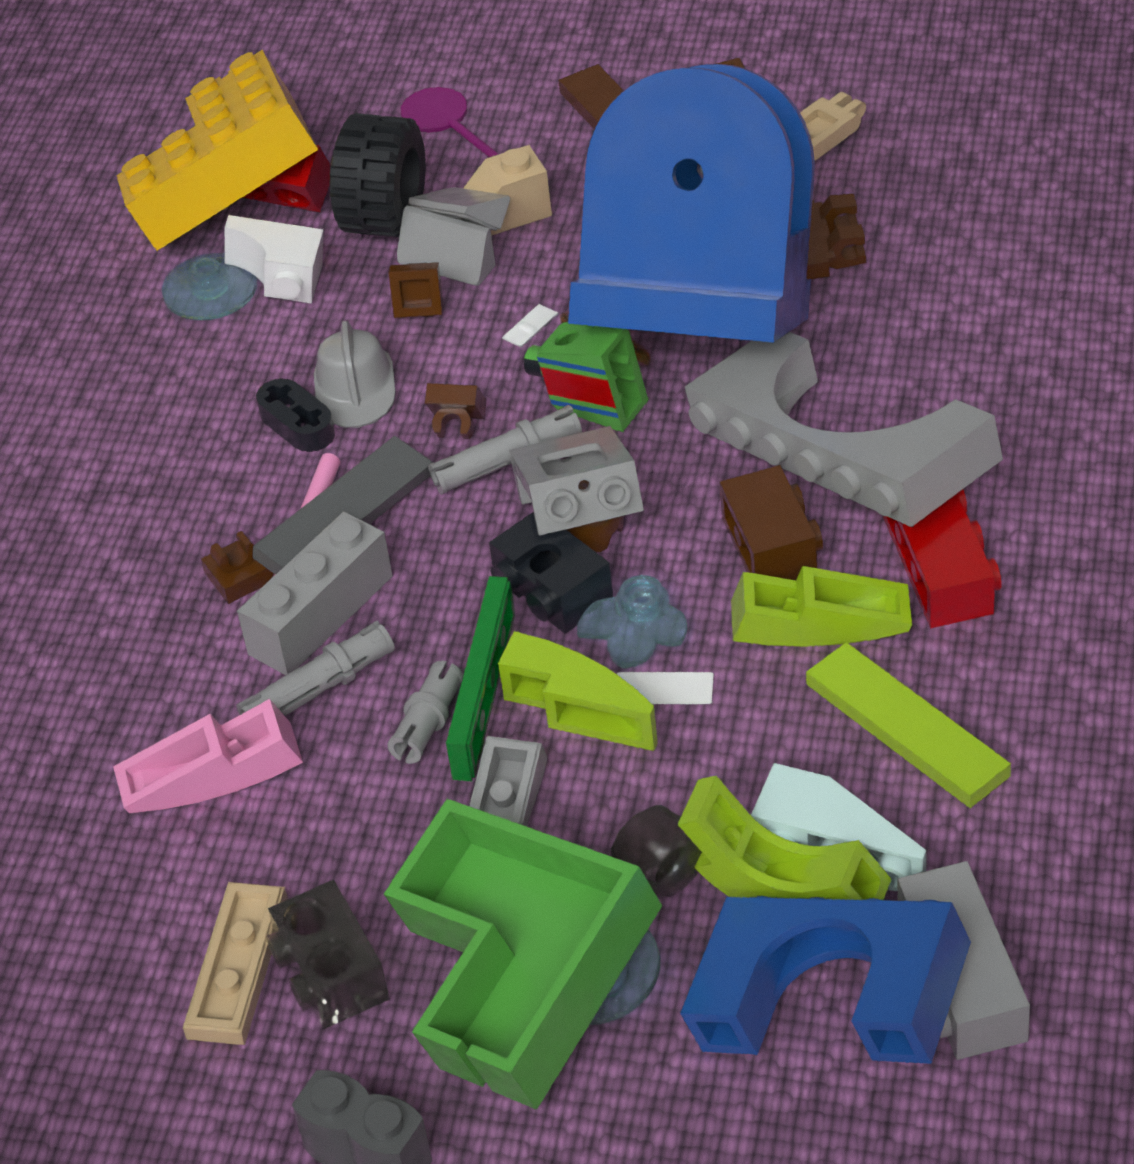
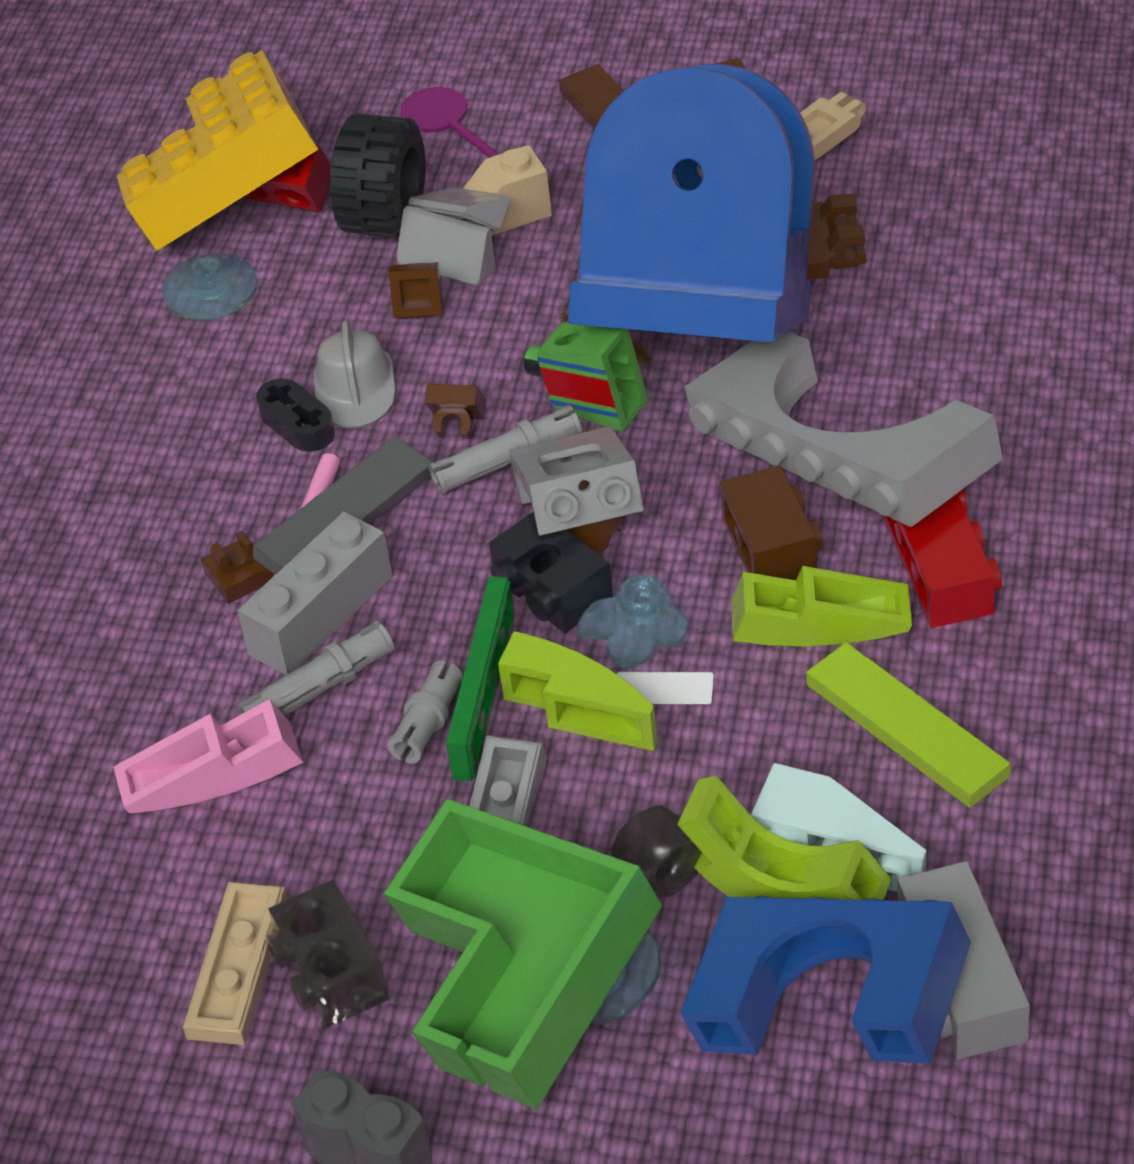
(278, 254): white arch -> none
(530, 325): white piece -> none

